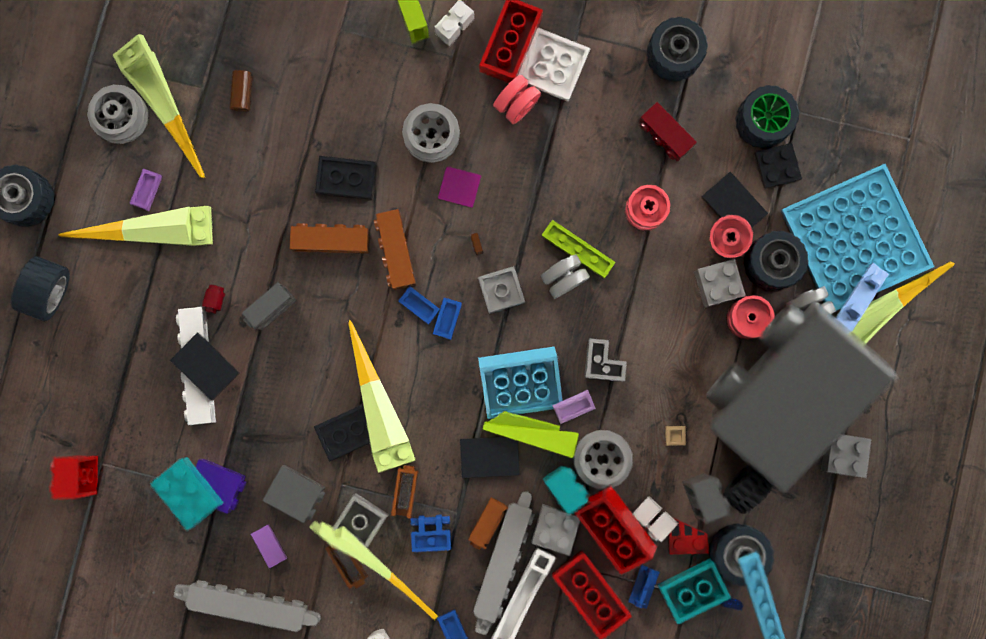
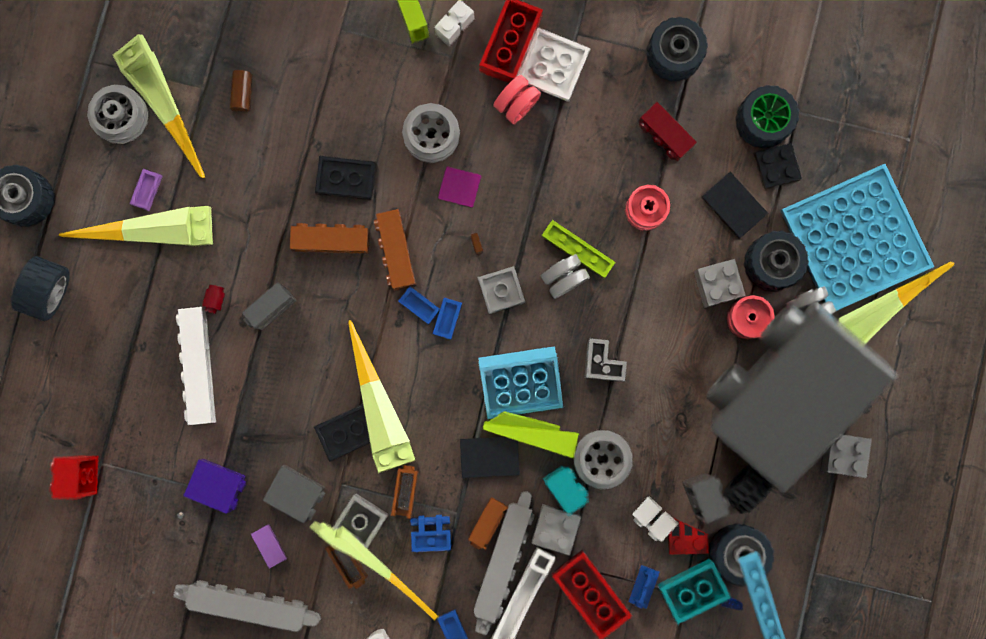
(186, 493): teal brick -> none
(204, 366): black tile -> none
(574, 407): lavender tile -> none
(616, 530): red brick -> none
(675, 435): tan tile -> none
(731, 247): coral wheel -> none
(861, 296): light blue hinge -> none

